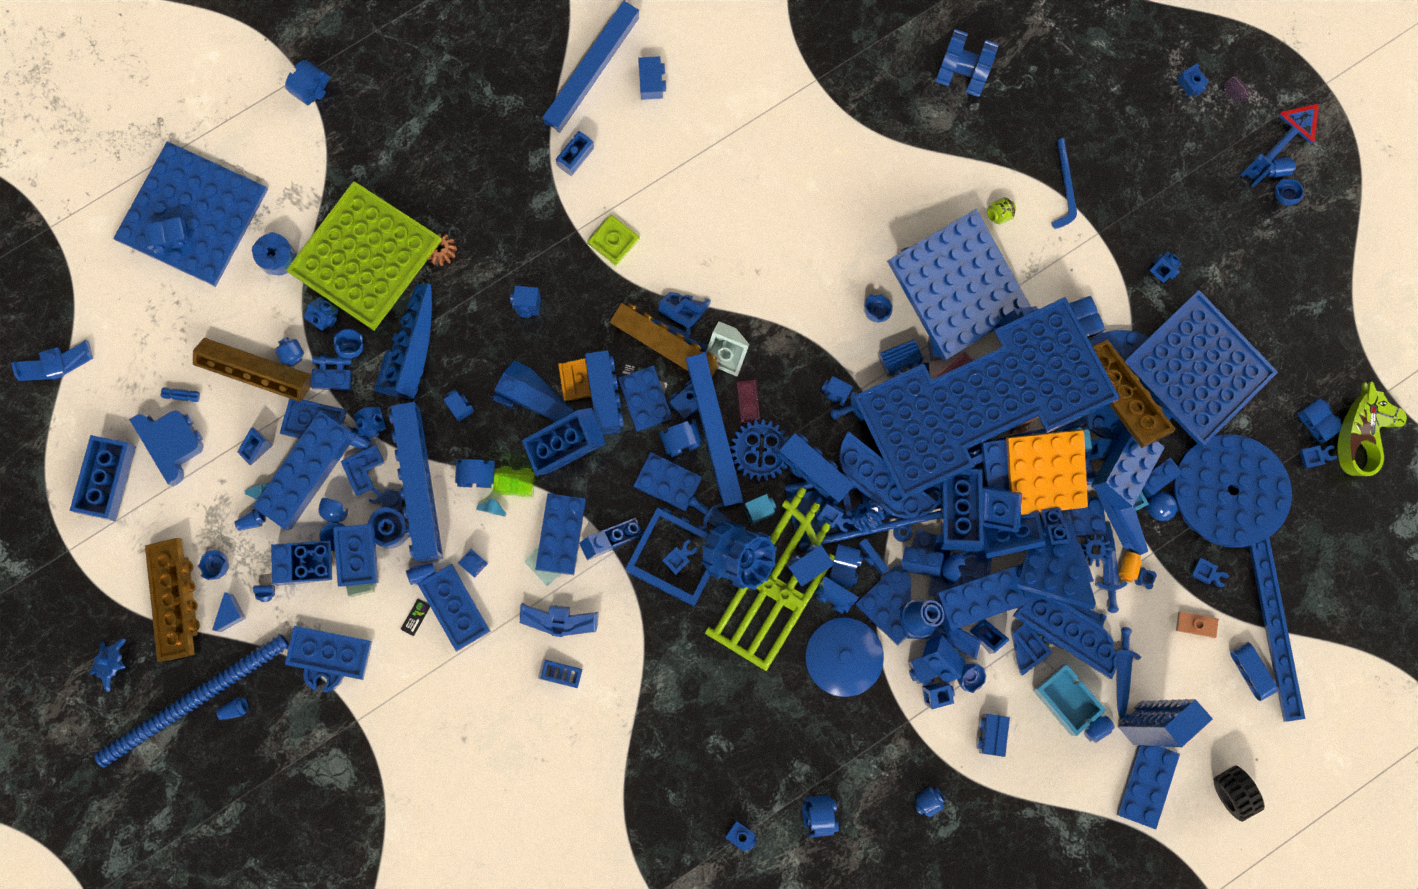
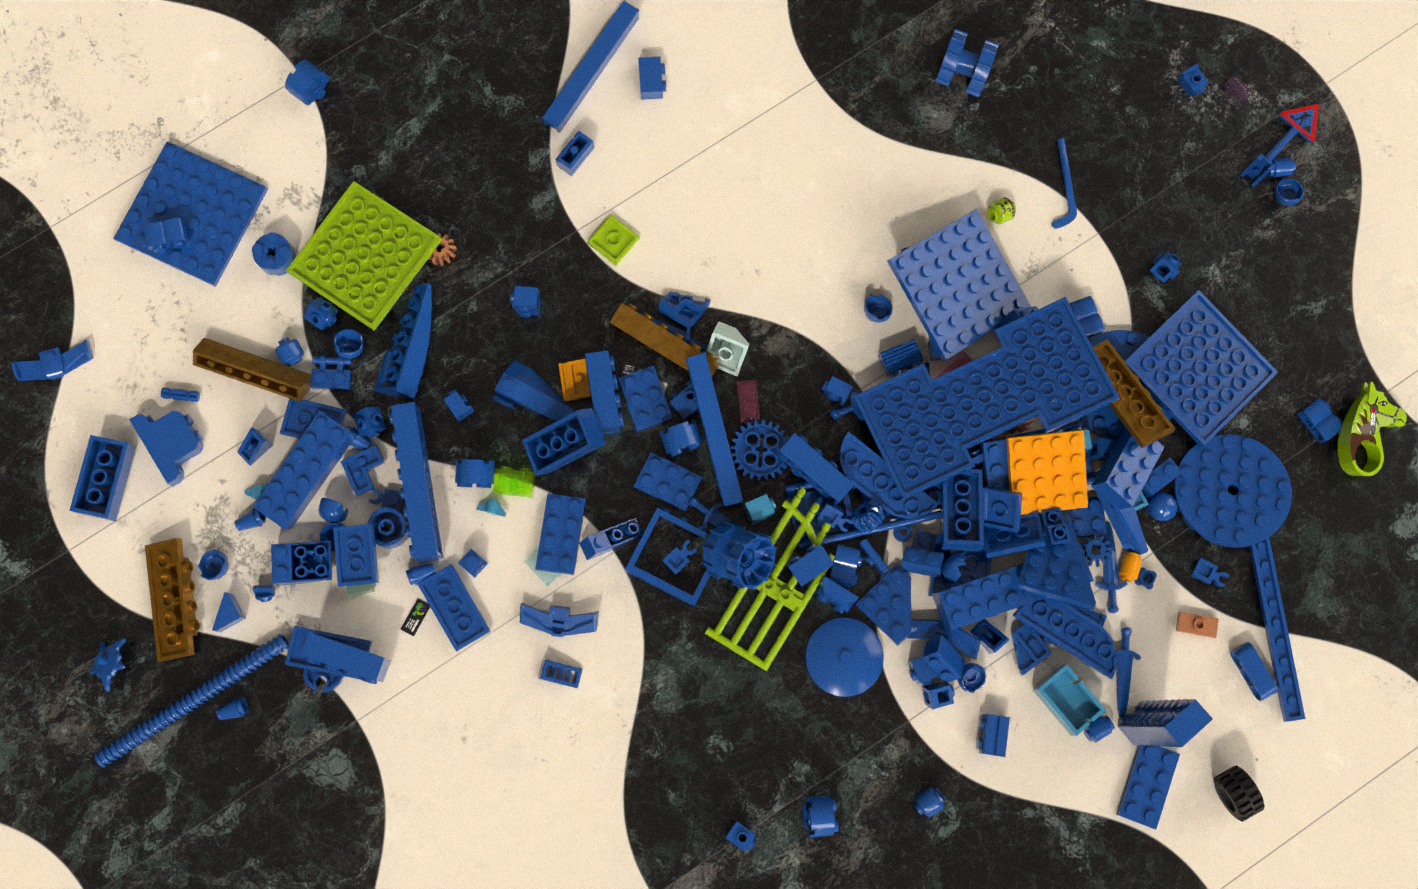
(345, 657): none -> blue brick
(921, 617): blue piece -> none
(1315, 456): blue plate -> none

